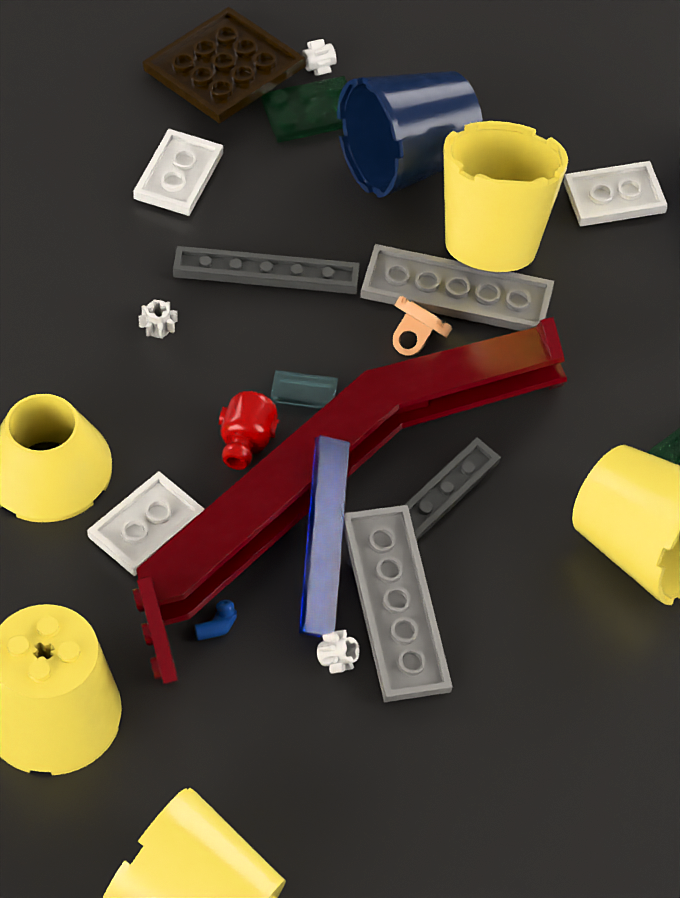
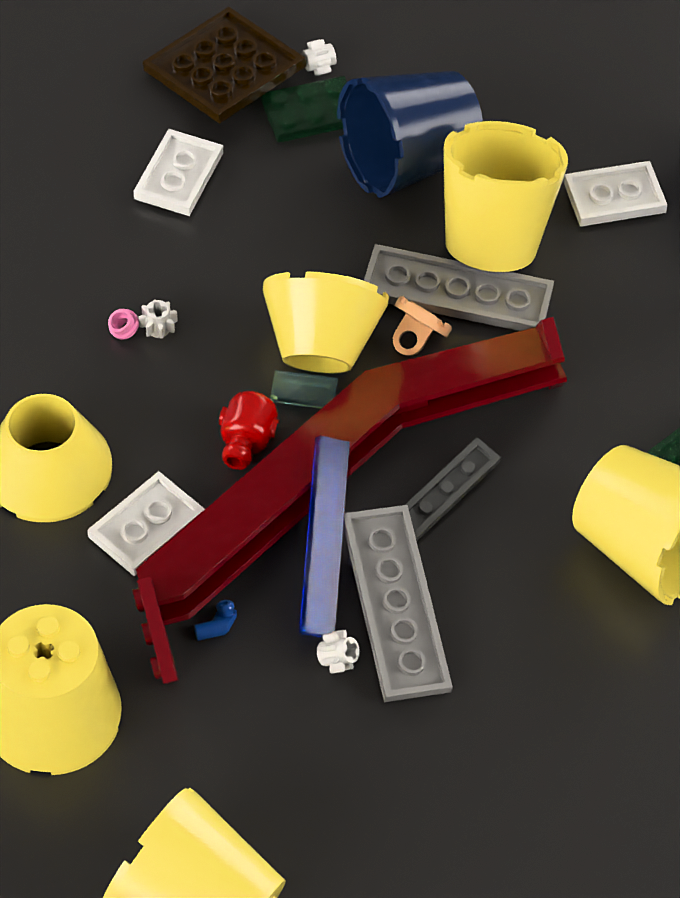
(118, 319): none -> bright pink plate
(266, 270): dark grey plate -> none
(322, 319): none -> light yellow cone

